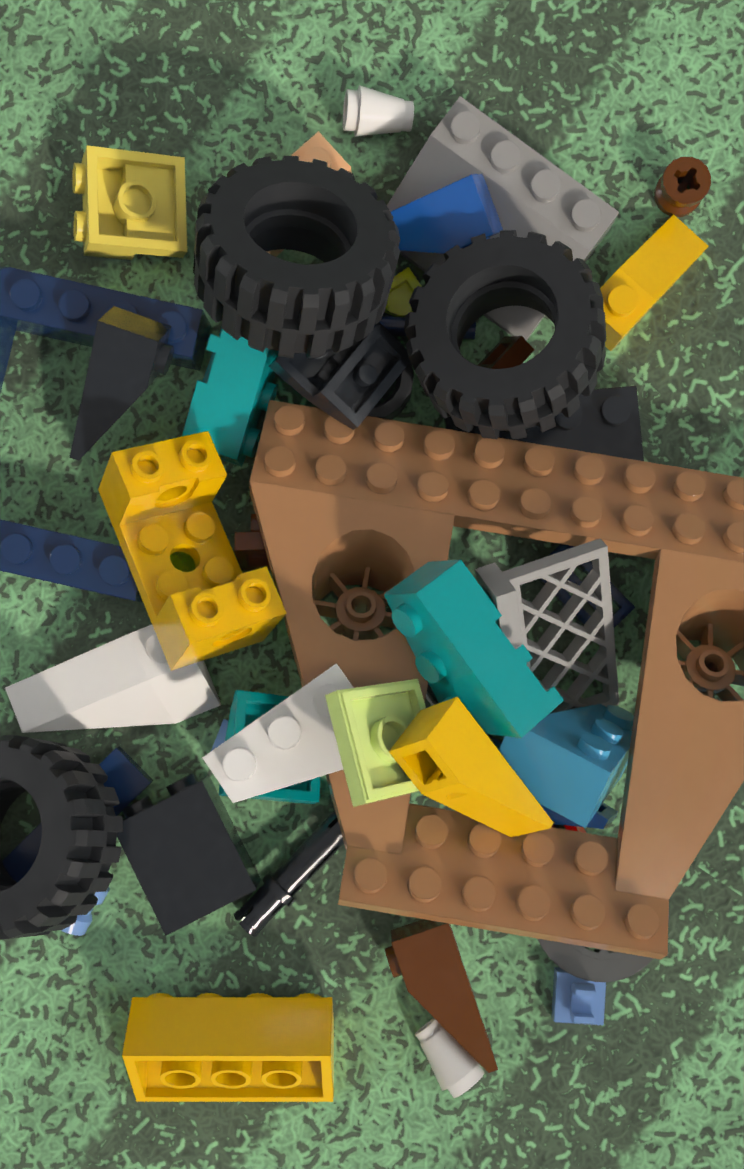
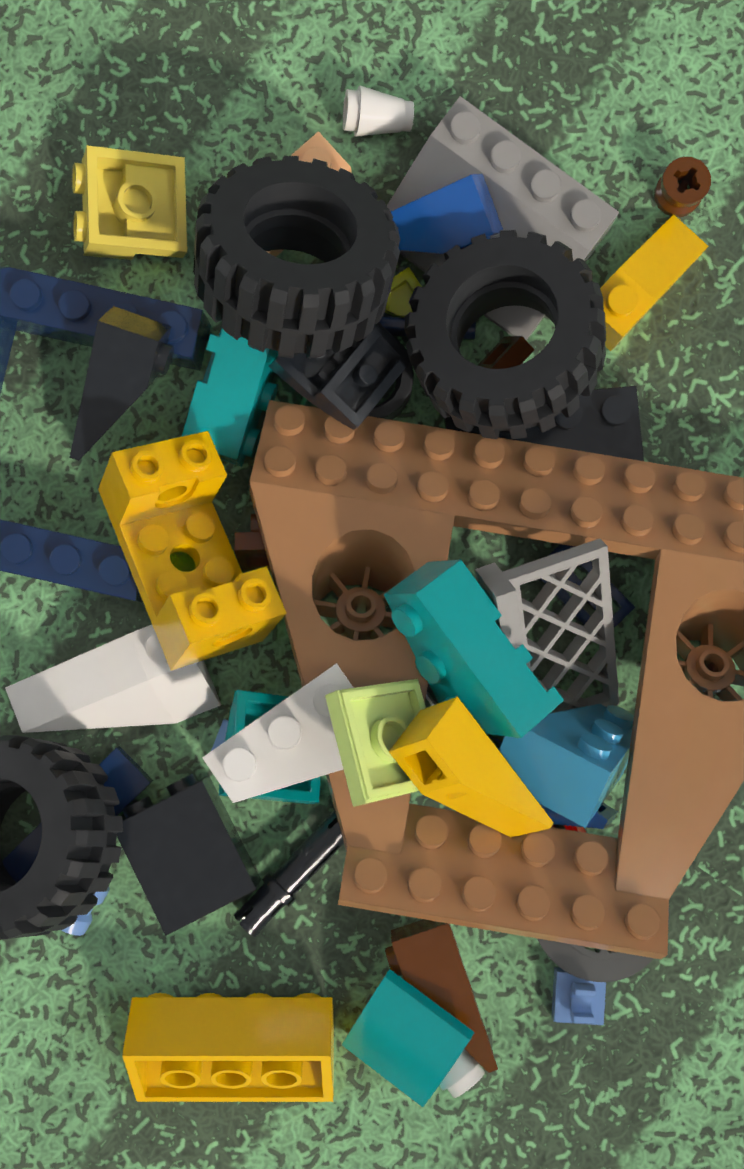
(407, 1038): none -> teal slope

